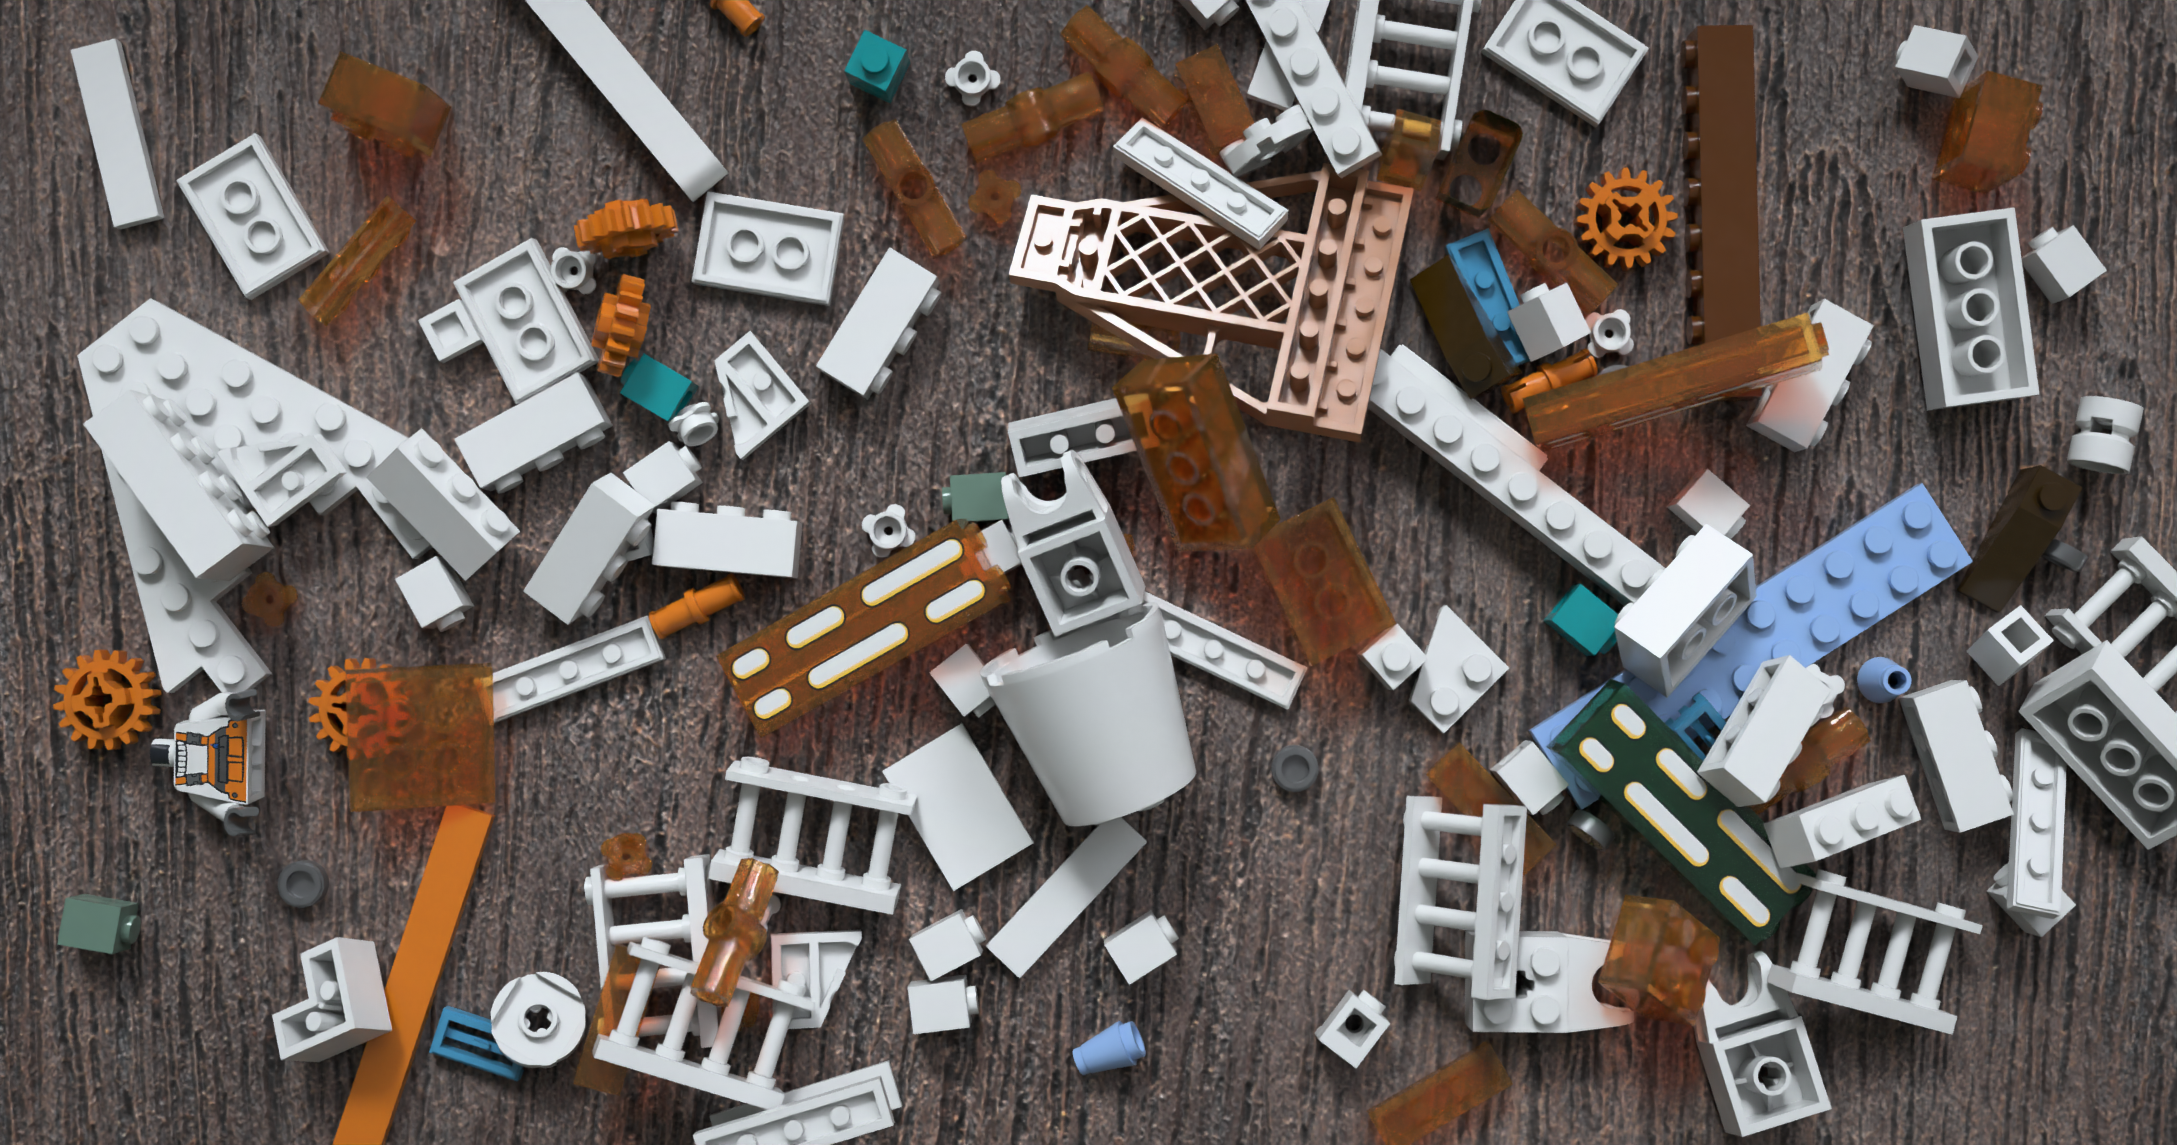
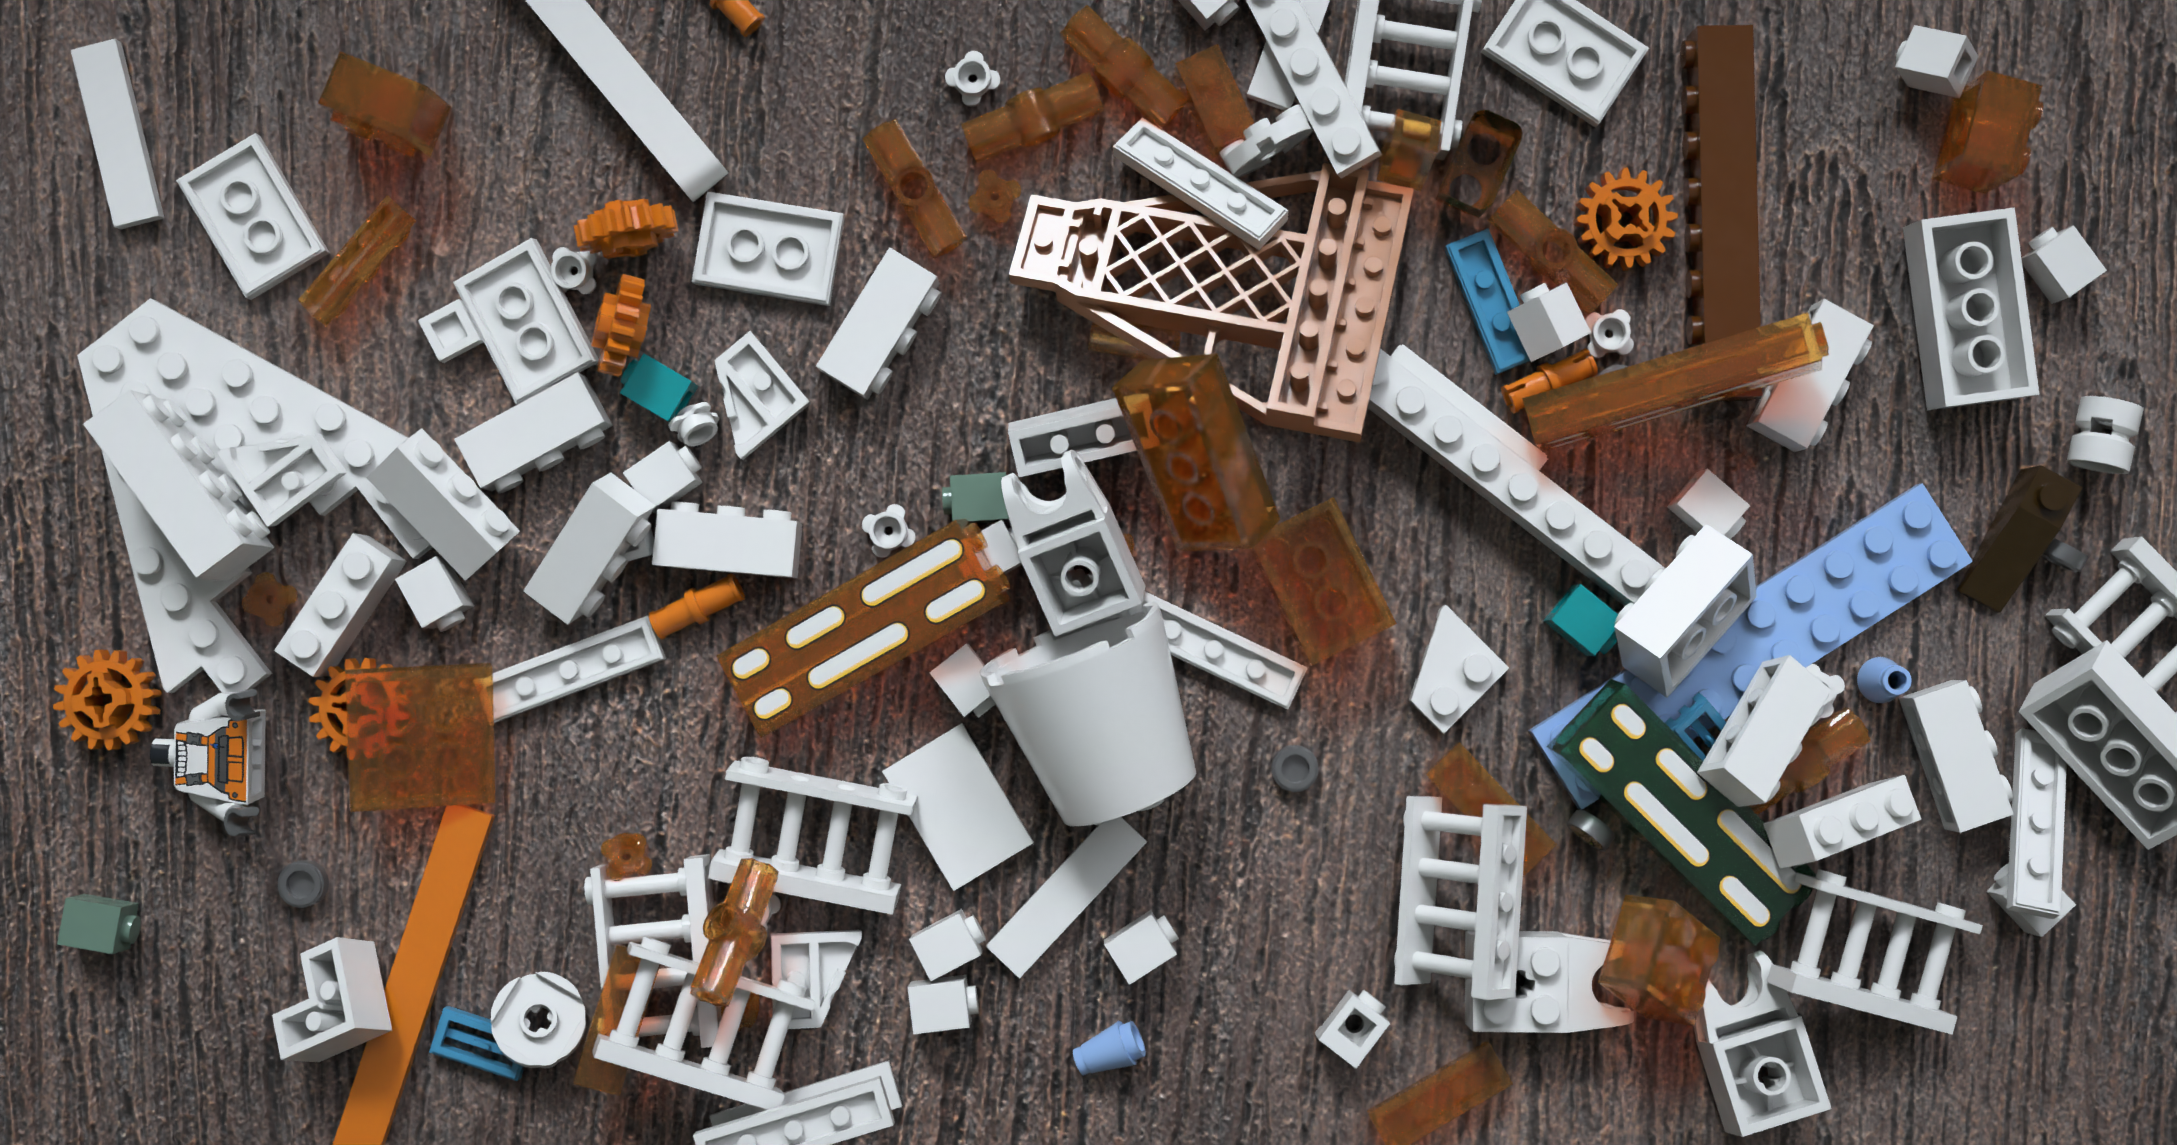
(340, 605): none -> white brick
(877, 66): teal brick -> none
(1392, 657): white brick -> none
(1463, 329): dark brown slope -> none
(1530, 778): white brick -> none
(2009, 645): white brick -> none

